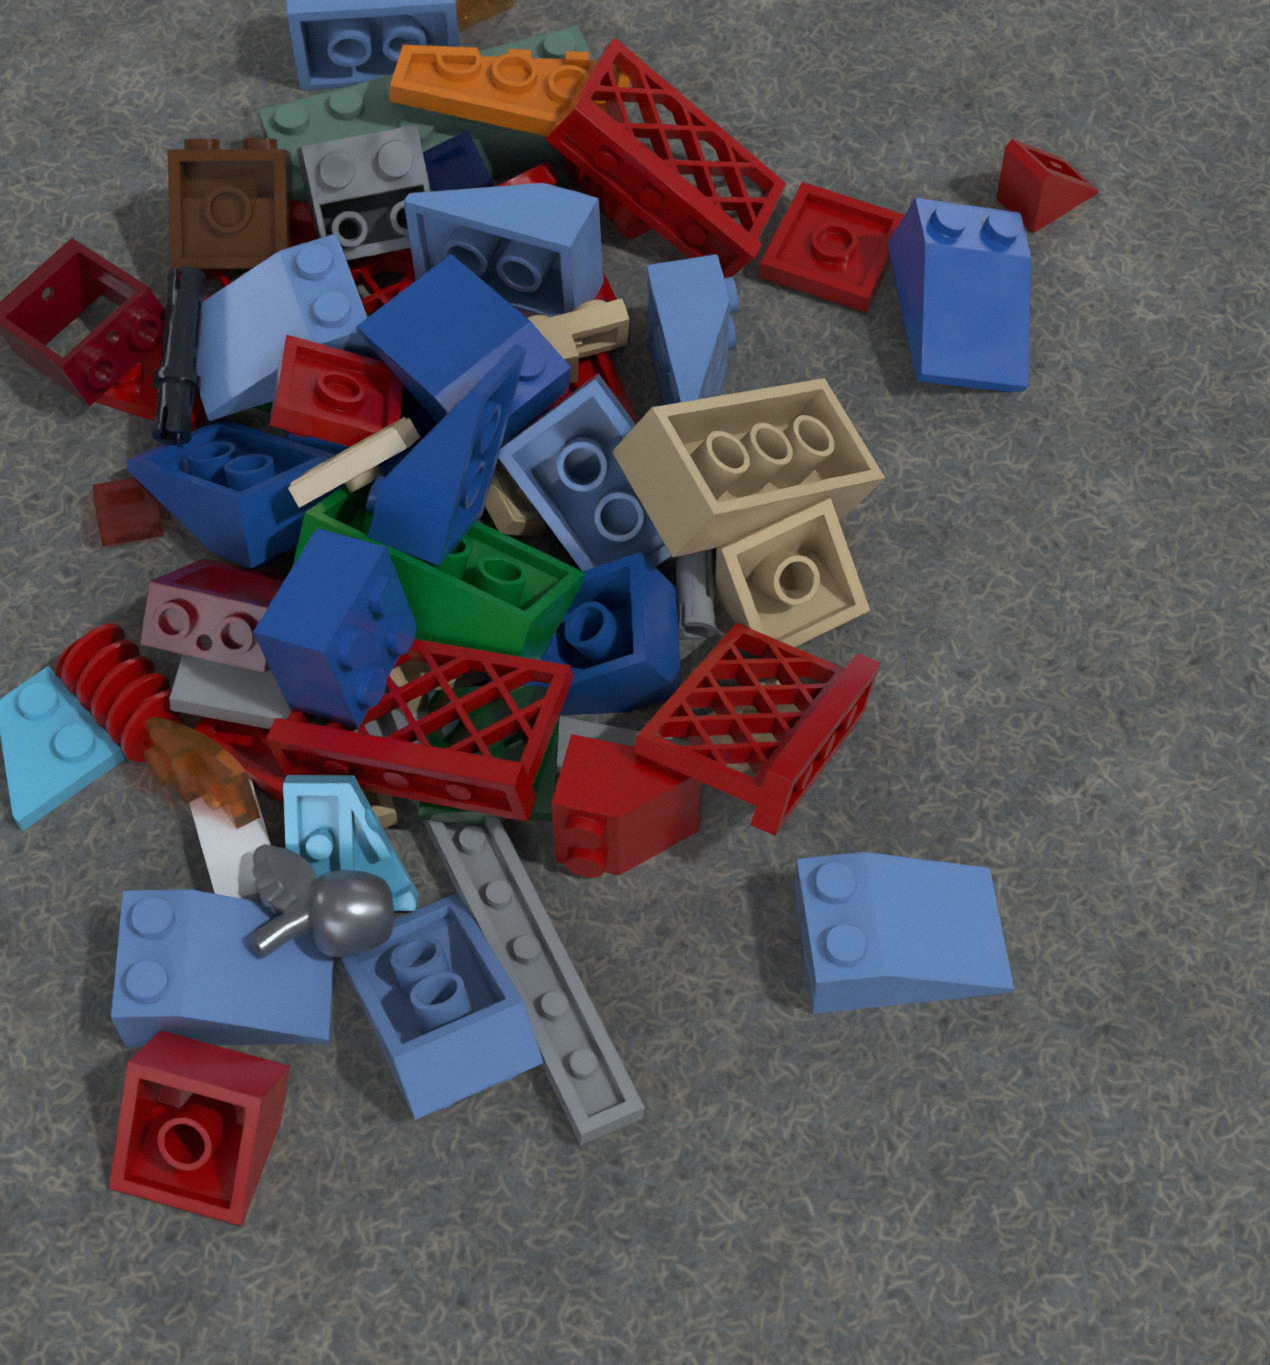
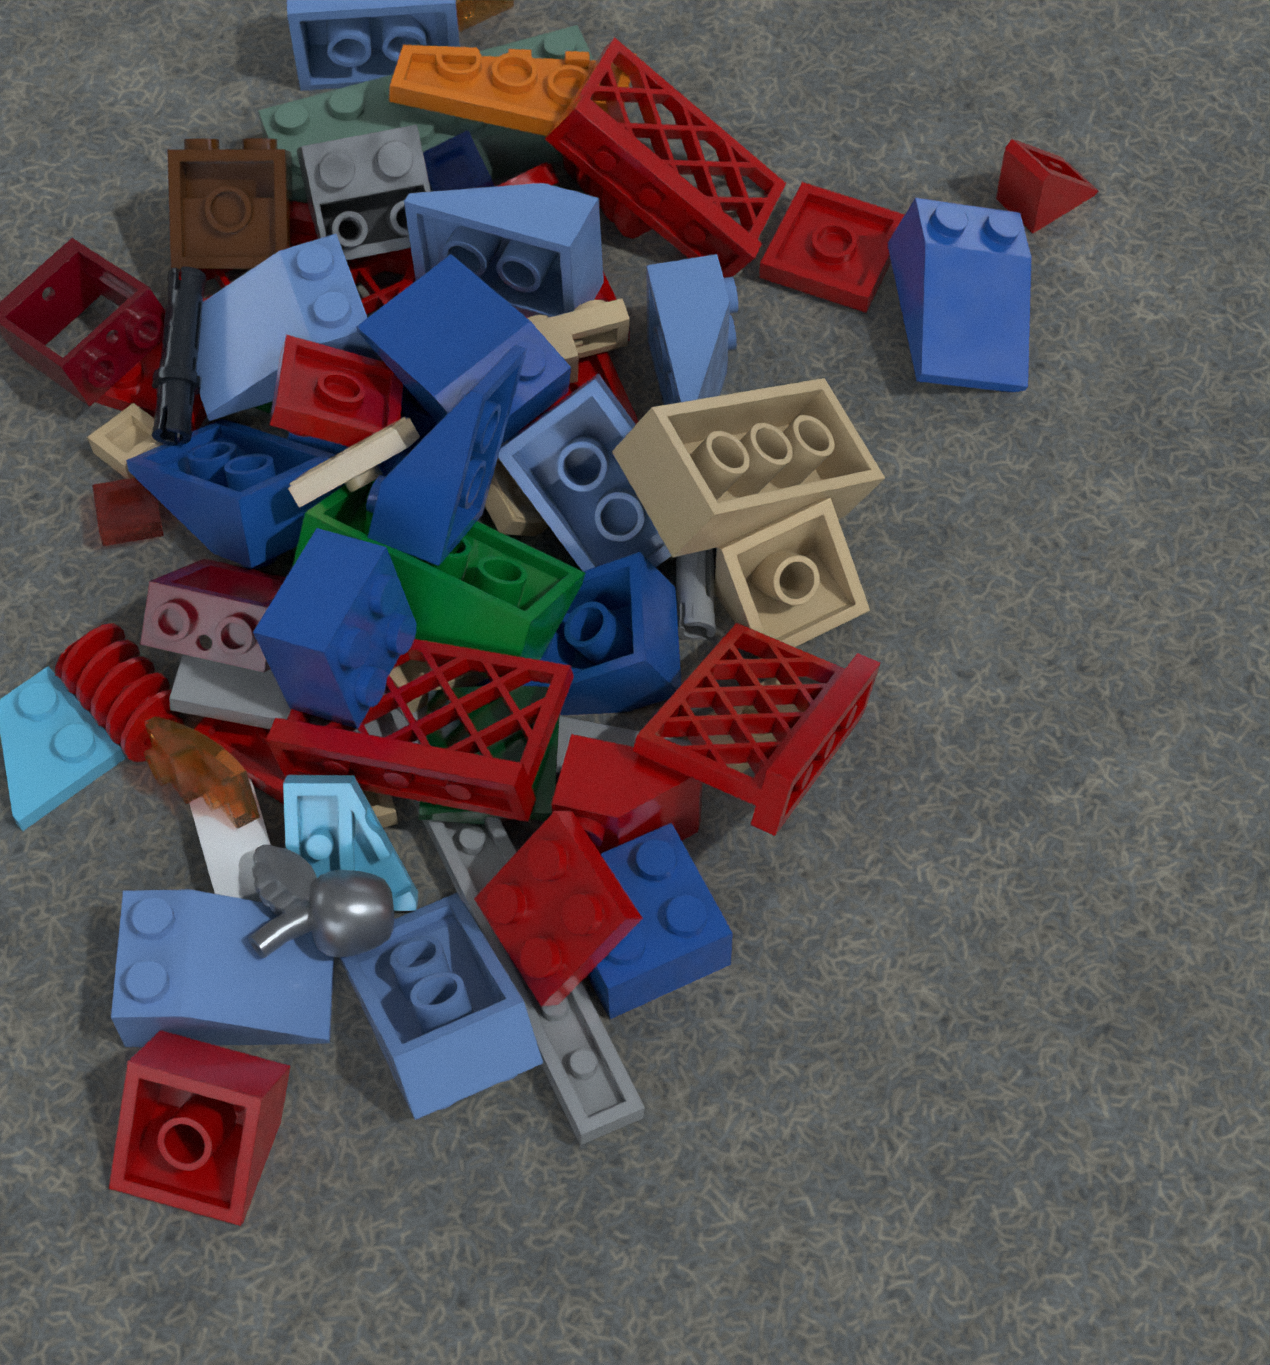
(124, 438): none -> tan plate
(557, 908): none -> red plate
(680, 928): none -> blue brick
(897, 931): medium blue slope -> none

